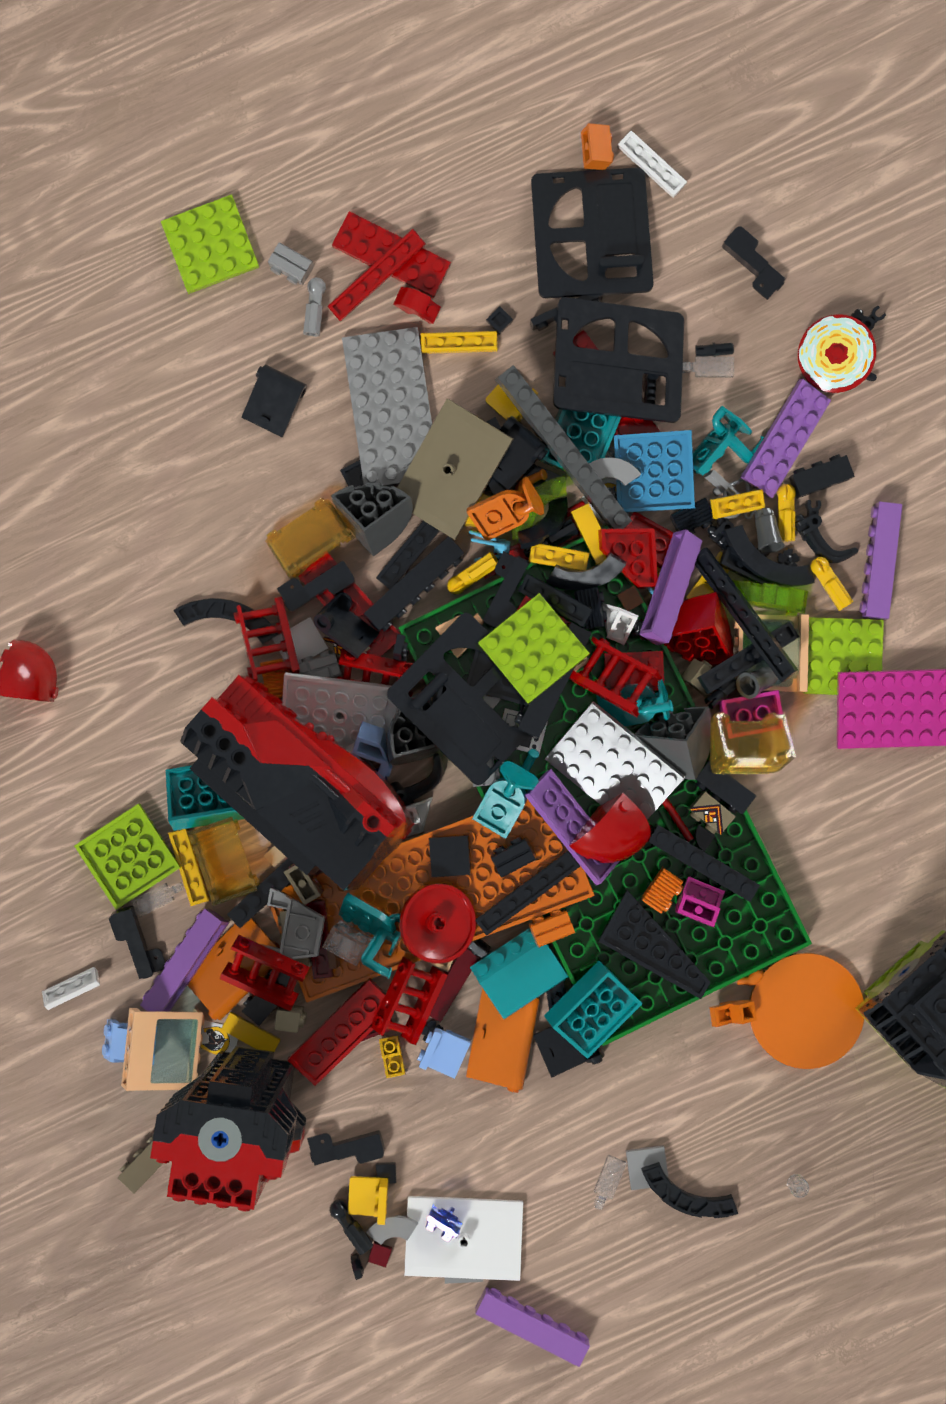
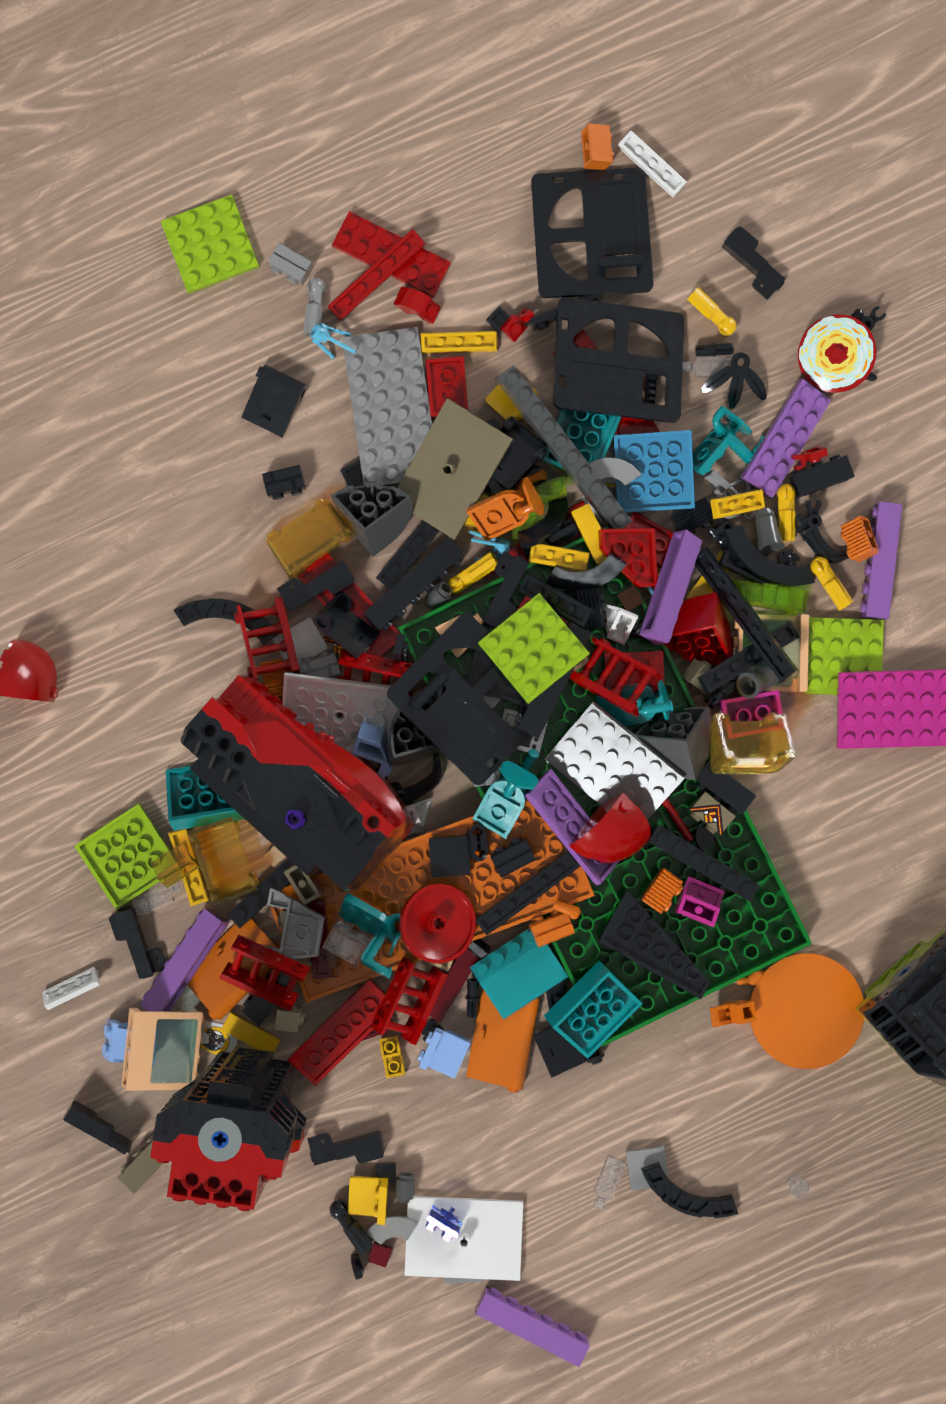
(88, 1122): none -> black piece
(174, 865): none -> clear yellow panel
(284, 482): none -> black brick
(290, 816): none -> dark purple plate
(320, 334): none -> medium azure plant
(404, 1187): none -> dark grey brick
(438, 595): none -> dark grey brick
(446, 381): none -> red plate
(472, 997): none -> black axle
(481, 840): none -> black beam
(514, 325): none -> red plate
(568, 909): none -> orange arm
(711, 311): none -> yellow piece
(738, 374): none -> black plant
(813, 455): none -> red plate
(859, 539): none -> orange brick

